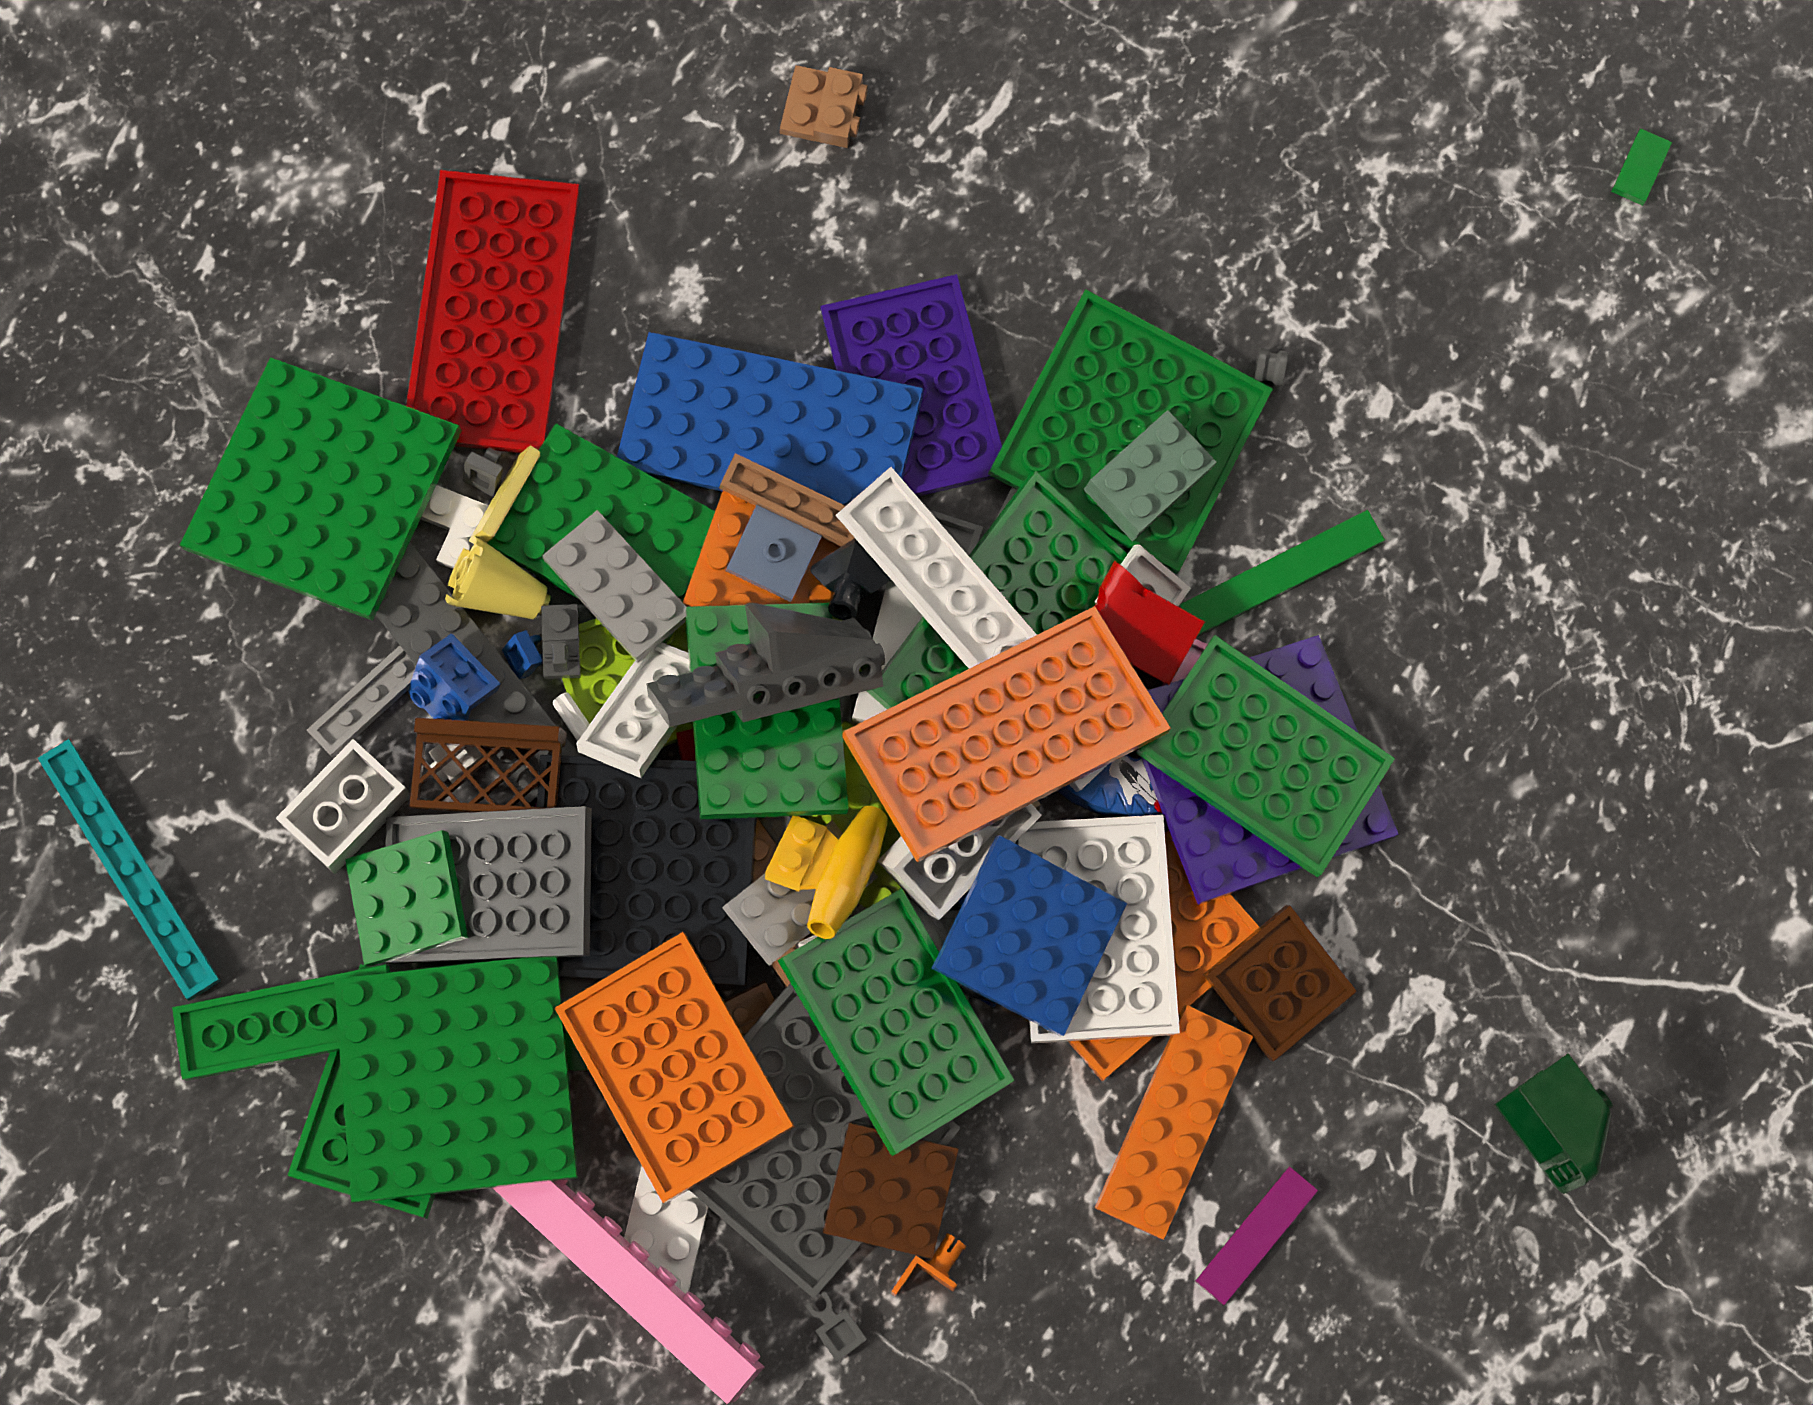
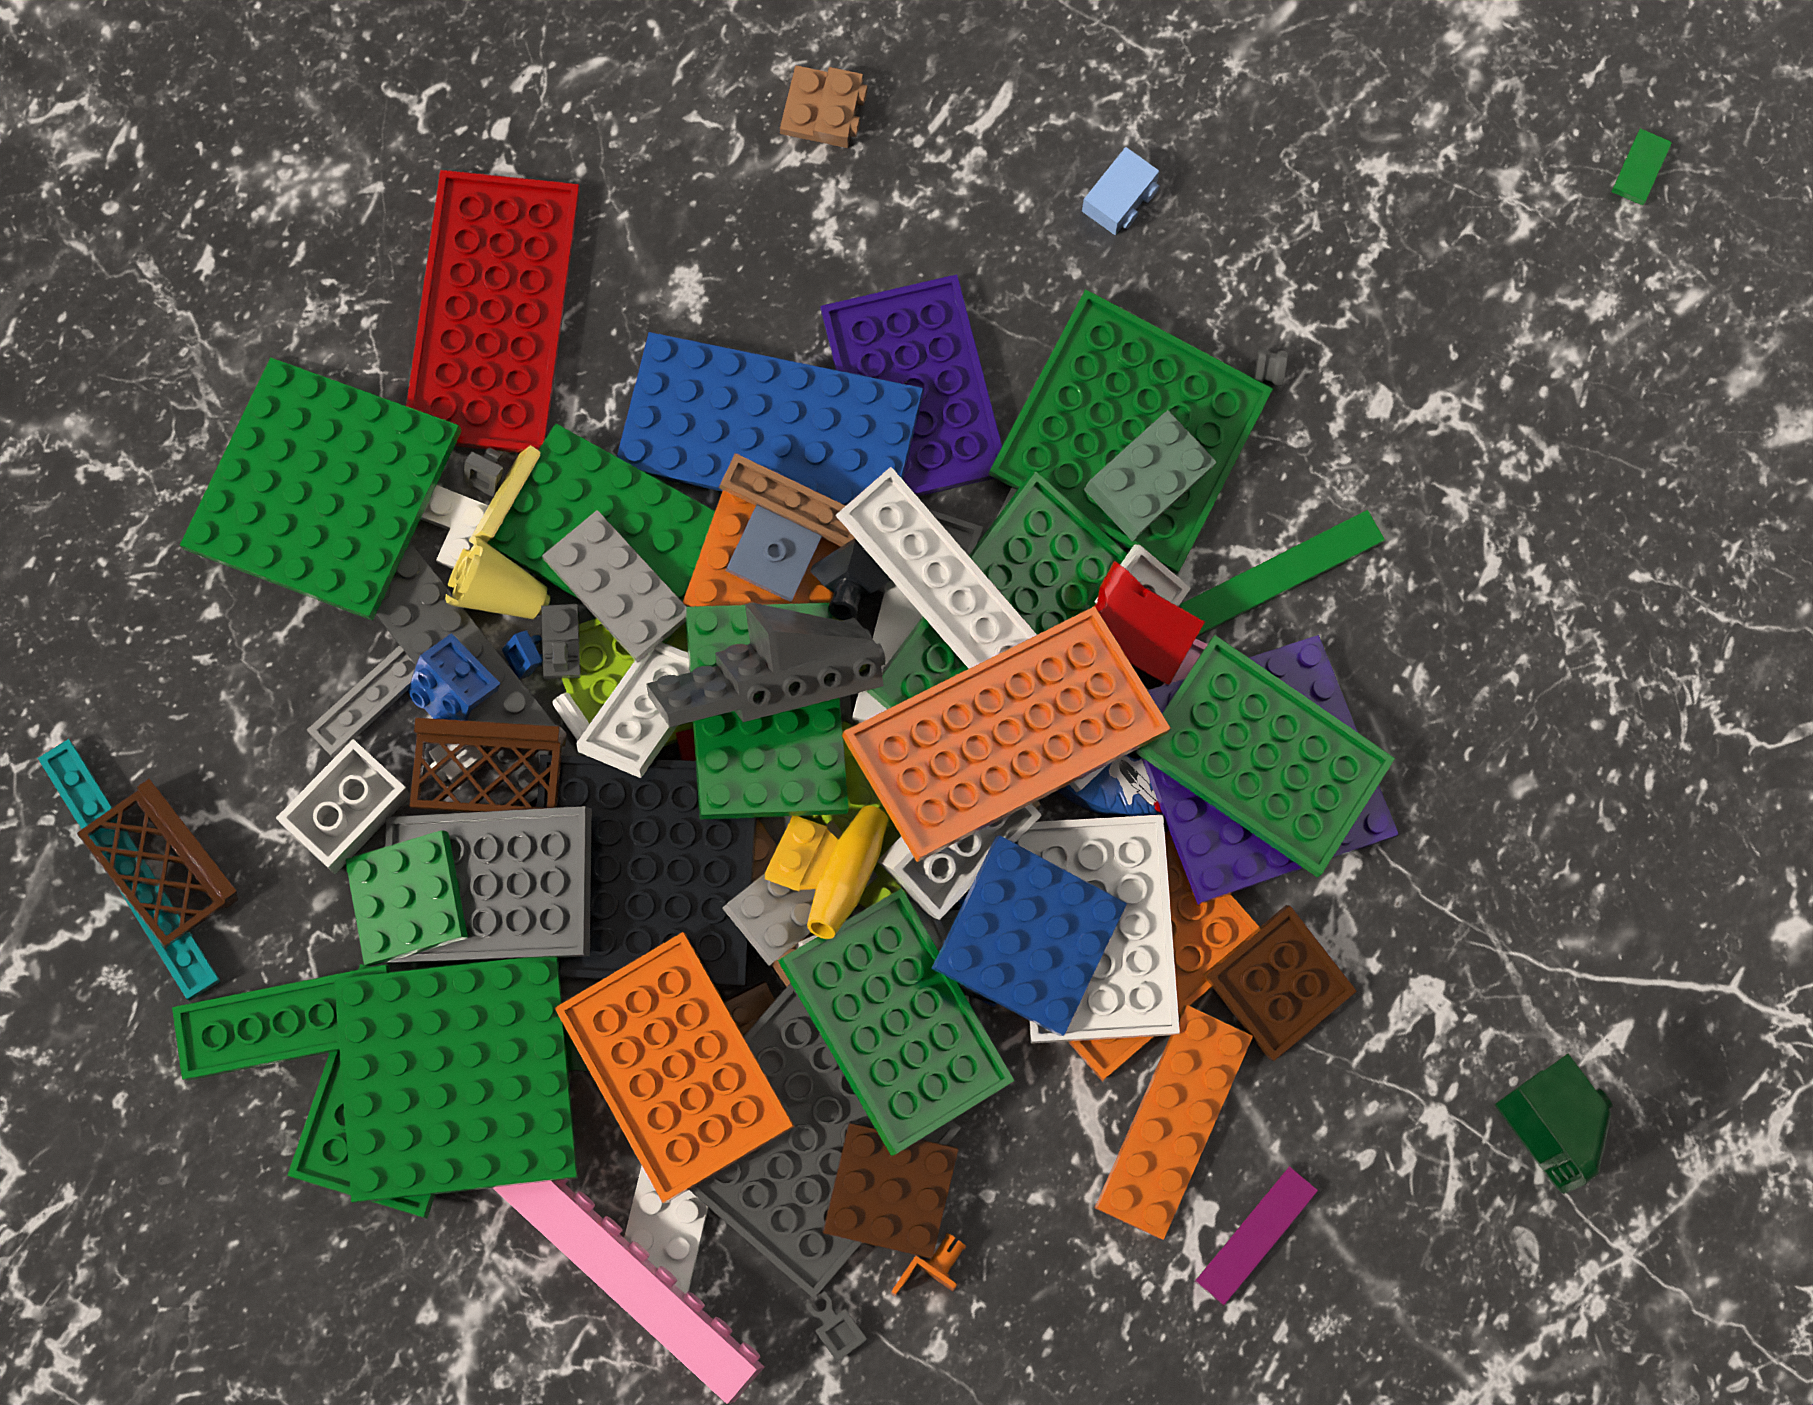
(183, 844): none -> reddish brown fence
(1121, 191): none -> light blue brick

